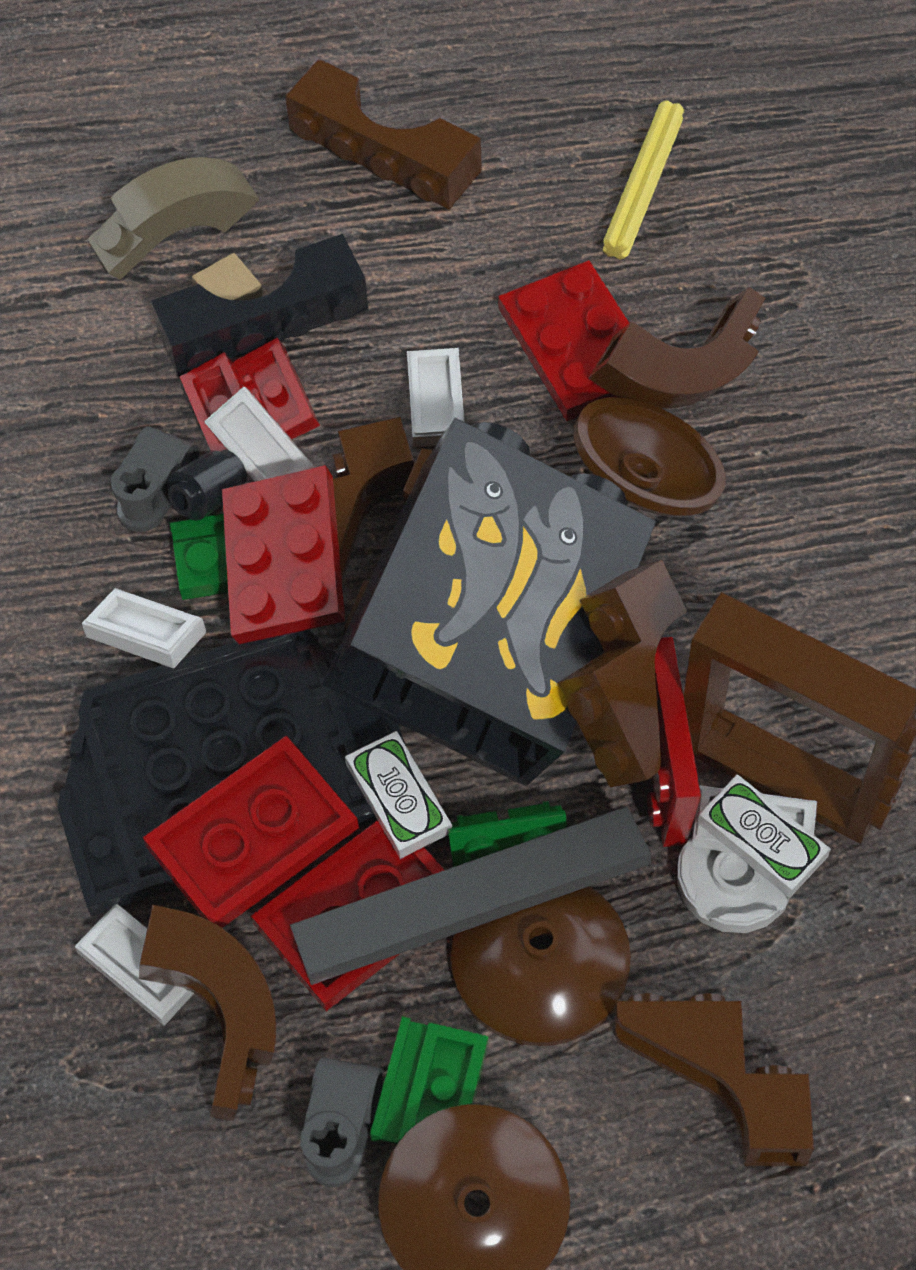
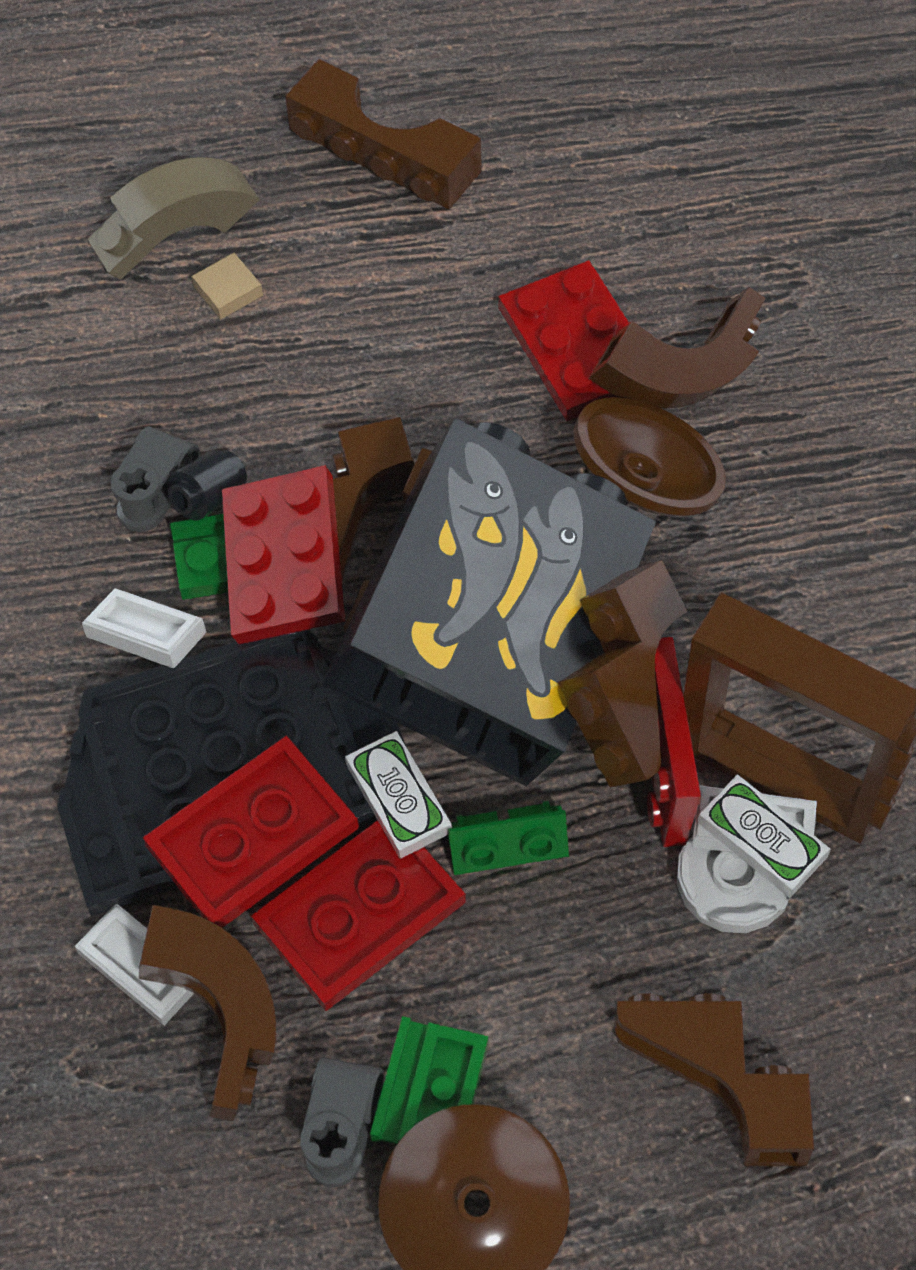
(256, 438): white tile -> none
(268, 377): red slope -> none
(319, 291): black arch -> none
(434, 393): white tile -> none
(470, 895): dark grey tile -> none
(548, 992): reddish brown dish -> none
(643, 180): light yellow axle -> none

